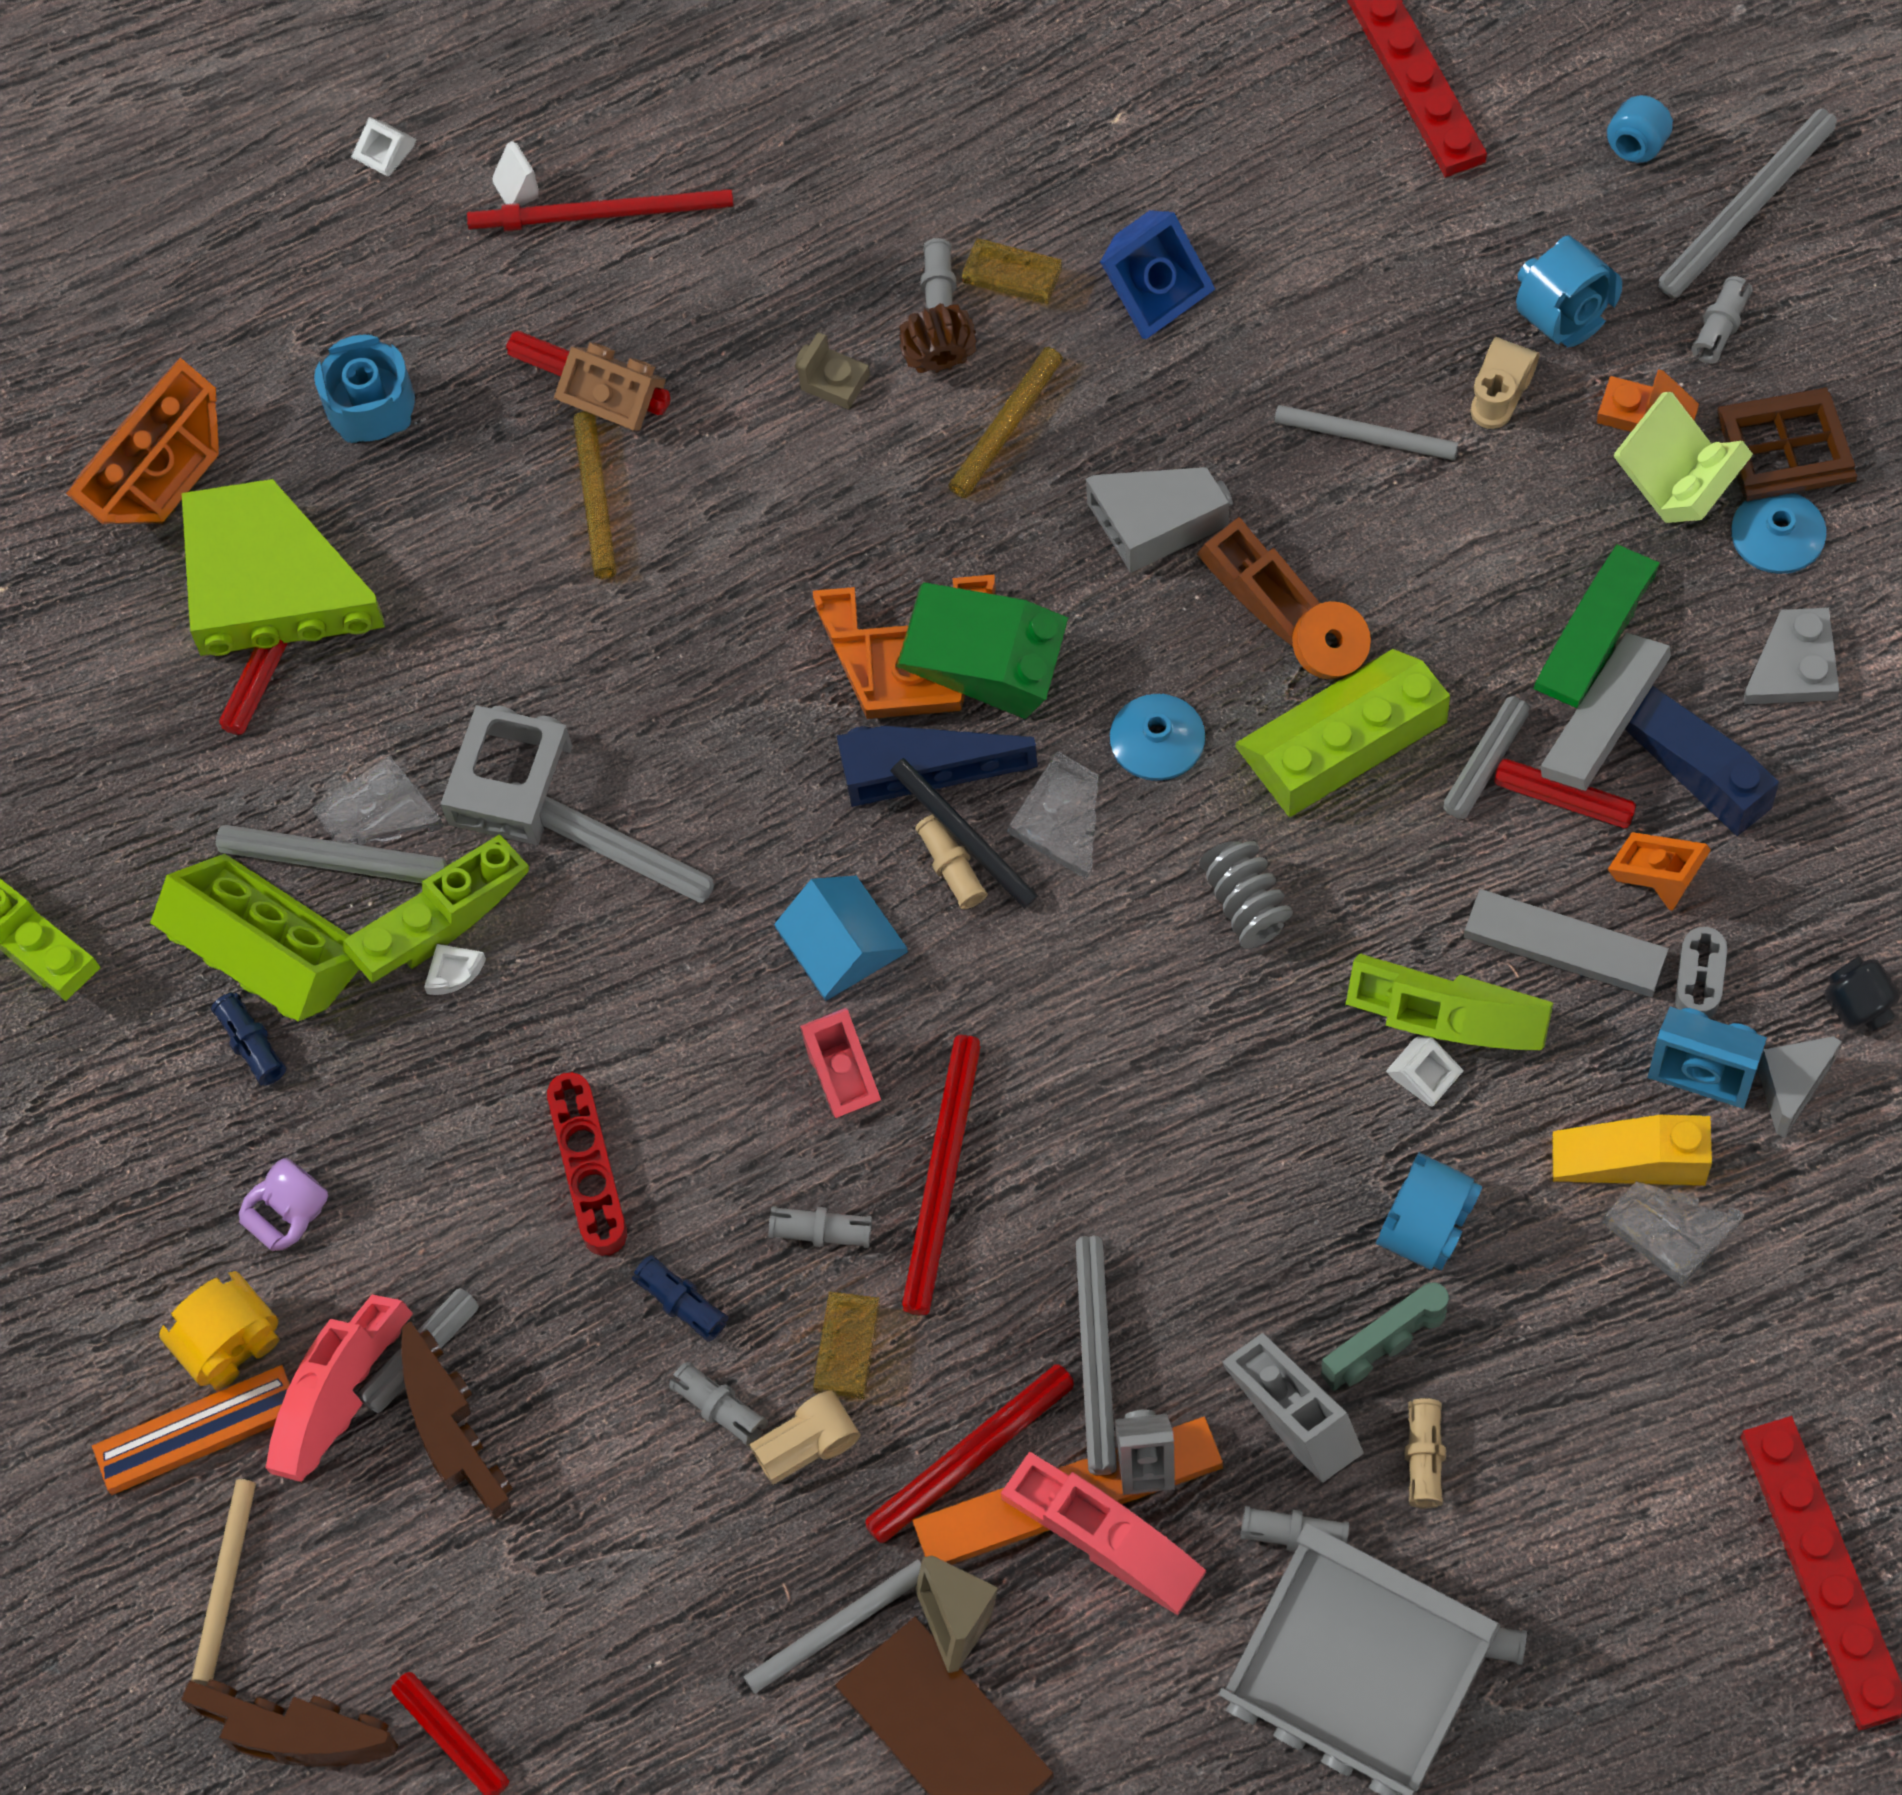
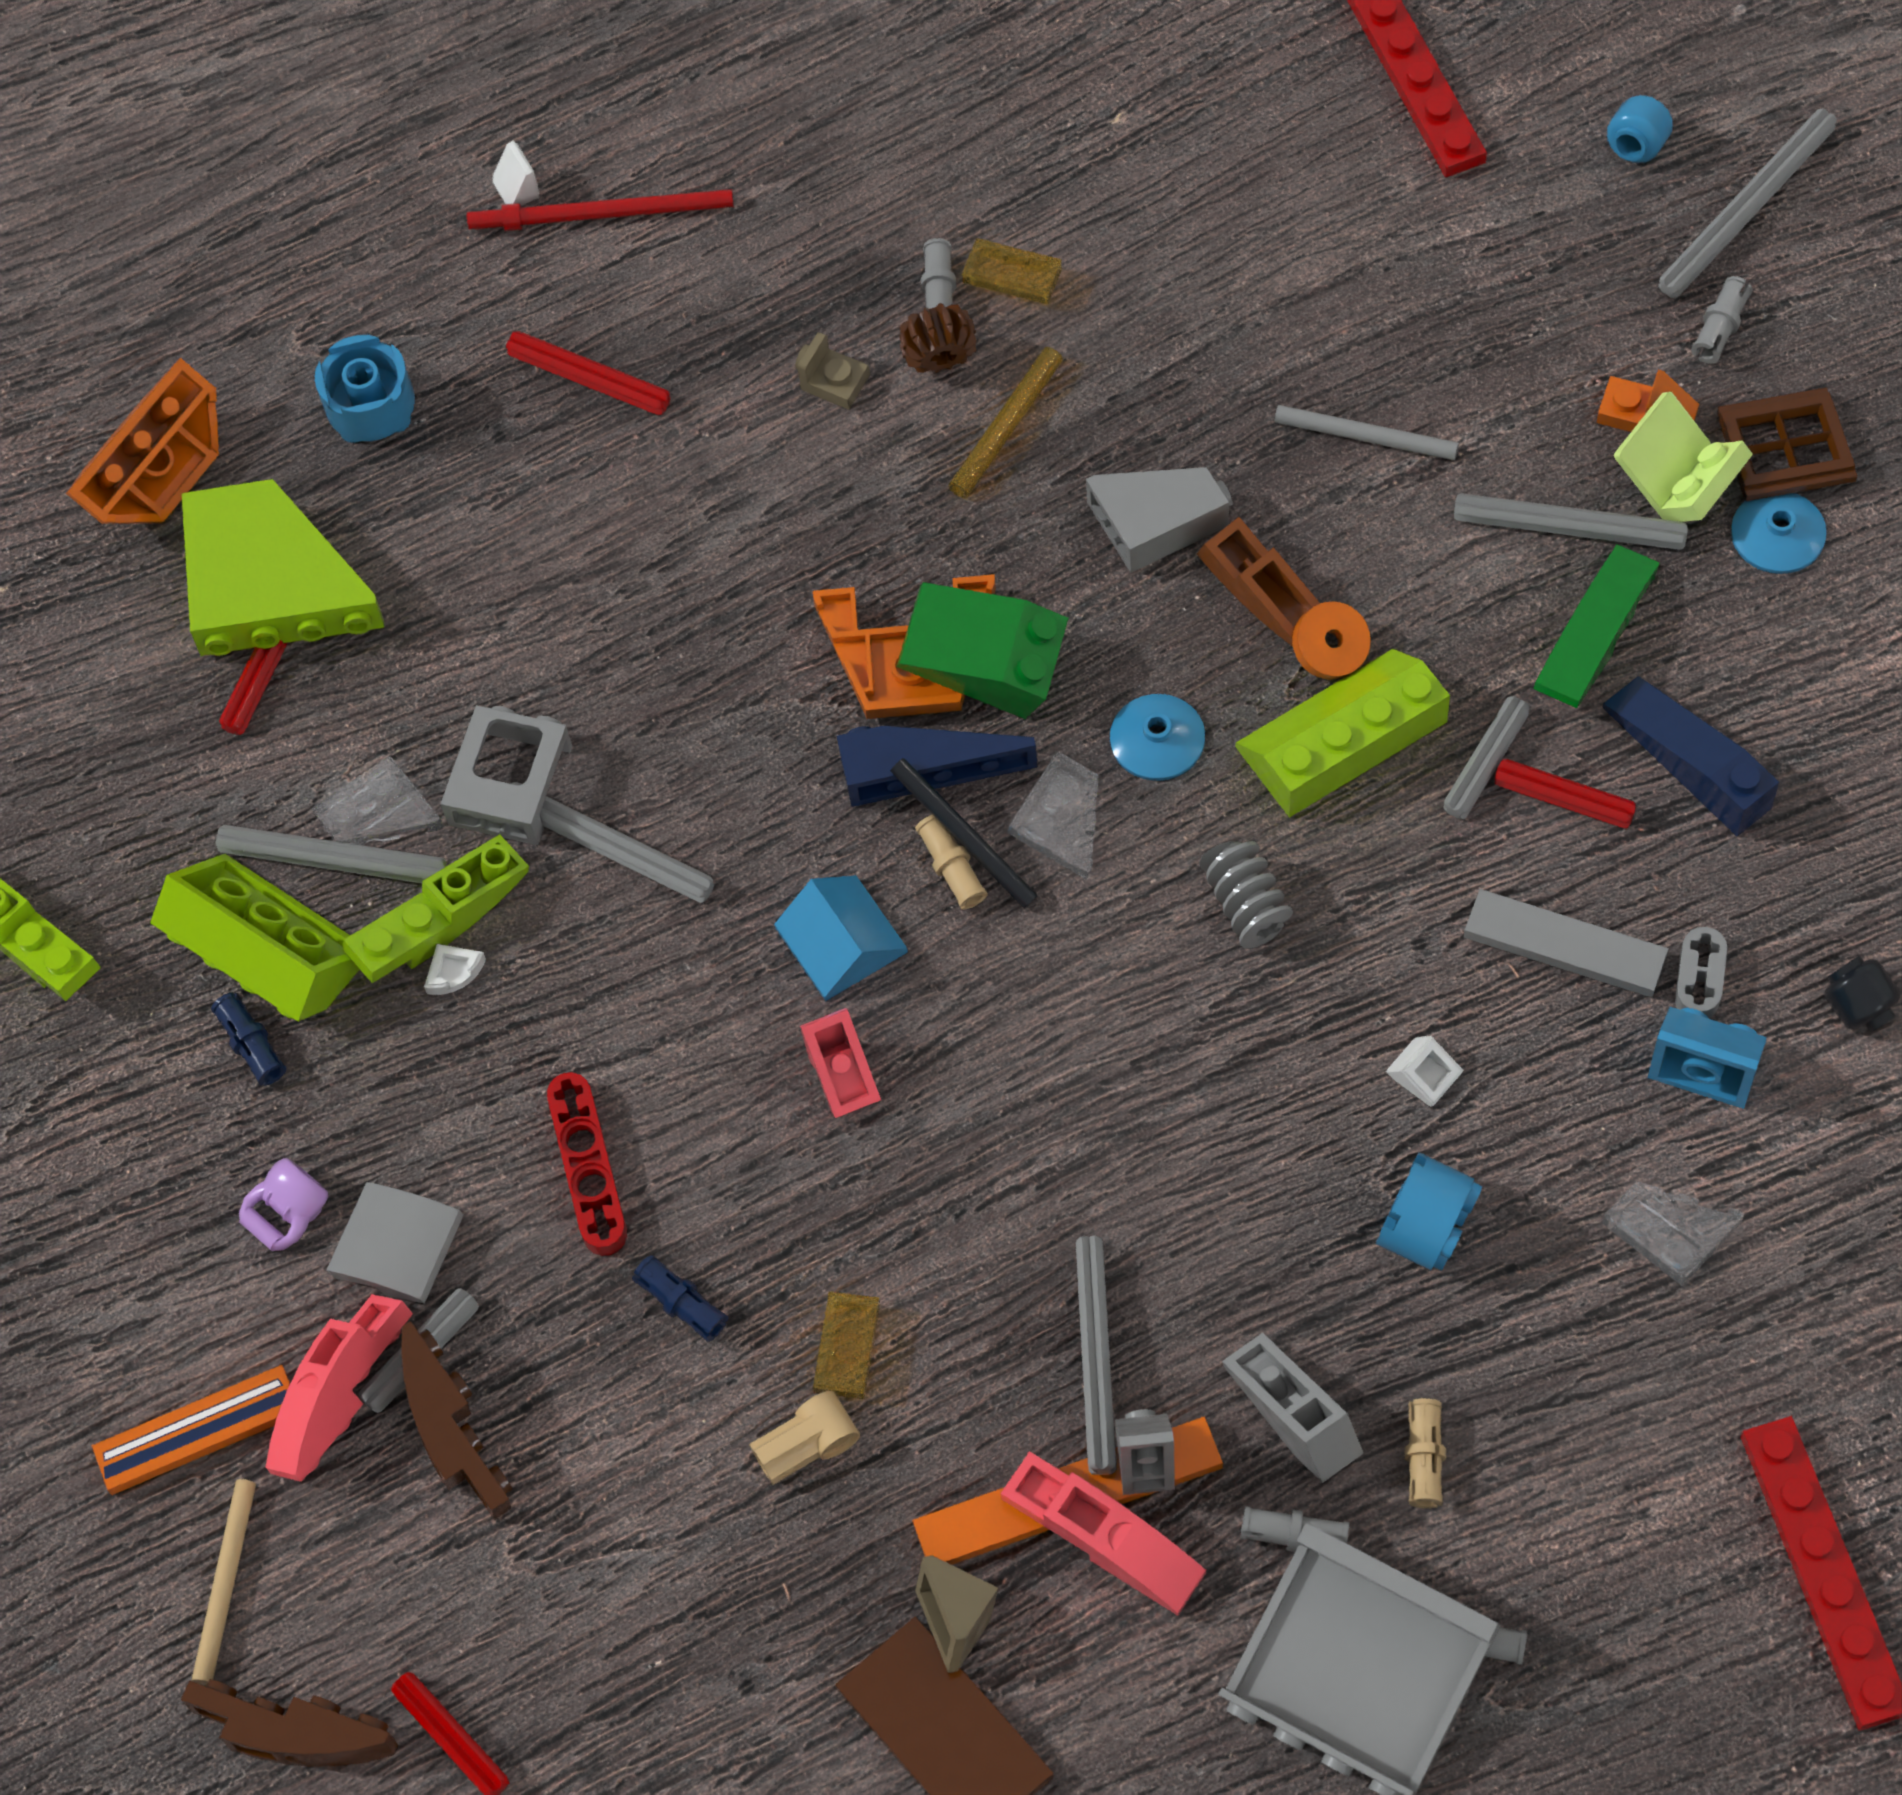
(220, 1330): yellow brick -> none
(382, 146): white slope -> none
(395, 1242): none -> light grey slope
(594, 495): clear yellow piece -> none
(608, 386): medium nougat bracket -> none
(718, 1403): light grey pin -> none
(820, 1227): light grey pin -> none
(833, 1628): light grey bar -> none
(941, 1175): red axle -> none
(969, 1453): red axle -> none
(1155, 271): blue slope -> none
(1387, 1335): sand green plate -> none
(1447, 1009): lime slope -> none
(1501, 382): tan piece -> none
(1567, 292): dark azure brick -> none
(1570, 521): none -> light grey axle
(1605, 711): light grey tile -> none
(1636, 1149): yellow slope -> none
(1659, 863): orange slope -> none
(1793, 1075): light grey slope -> none
(1796, 660): light grey wing -> none

